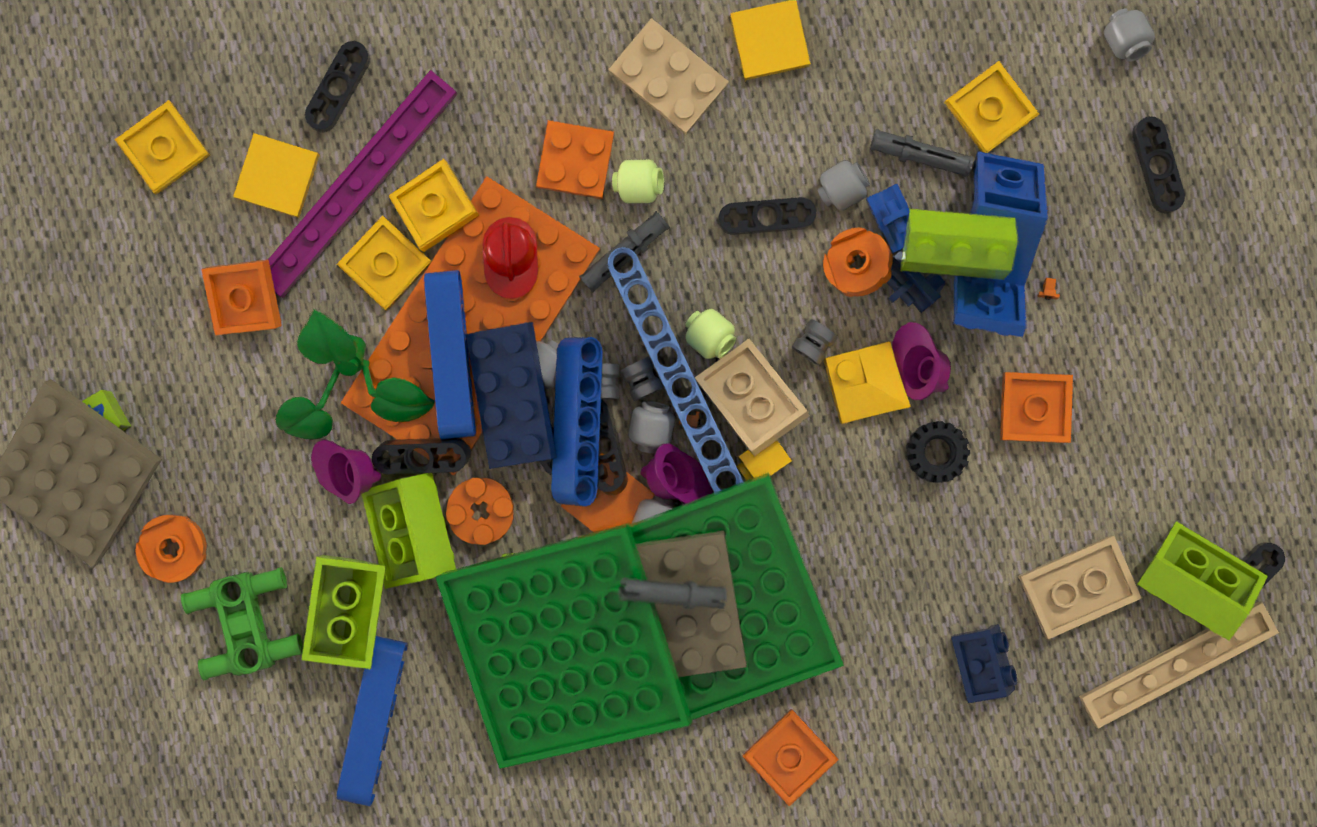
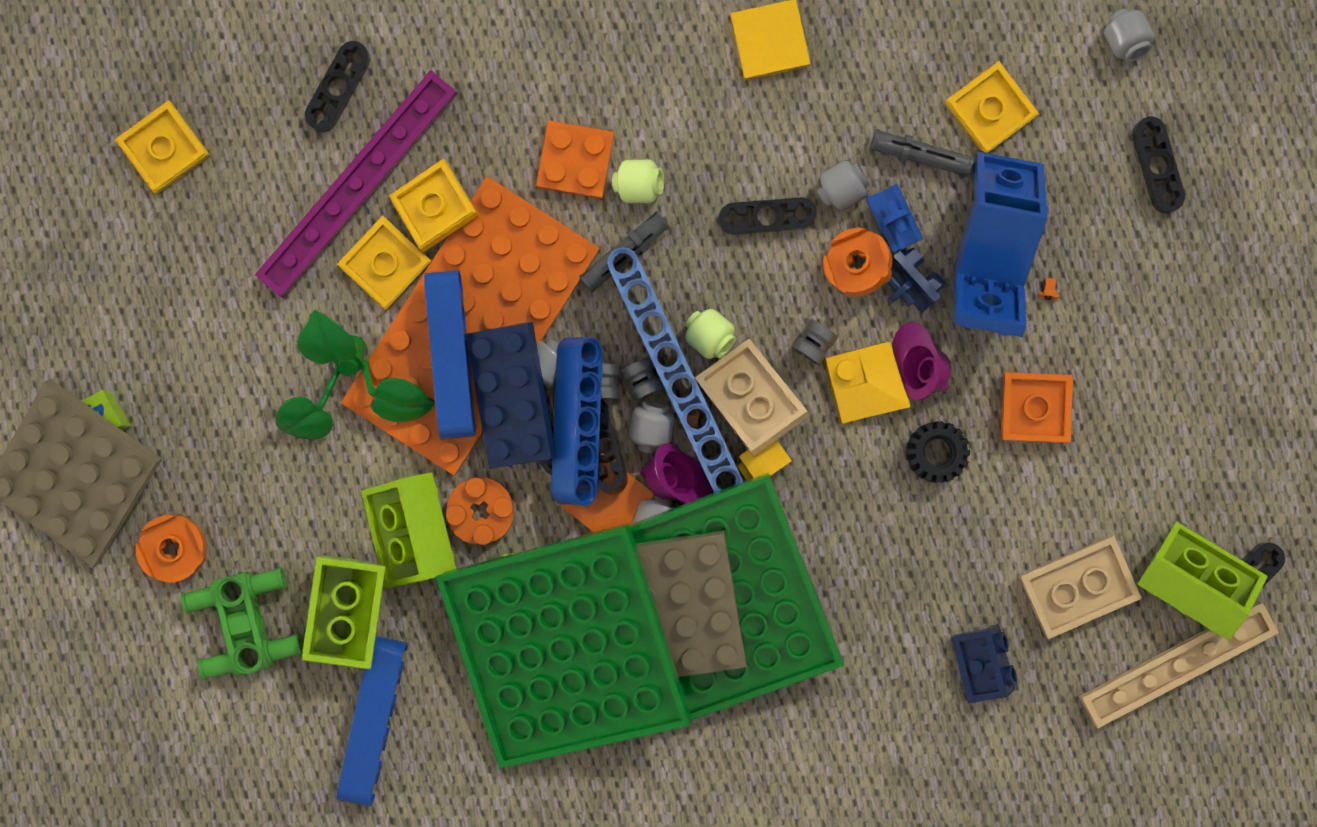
(241, 297): orange plate -> none
(276, 175): yellow tile -> none
(343, 470): magenta piece -> none
(409, 465): black beam -> none
(510, 257): red piece -> none
(668, 76): tan plate -> none
(684, 594): dark grey pin -> none
(790, 757): orange tile -> none
(959, 244): lime slope -> none

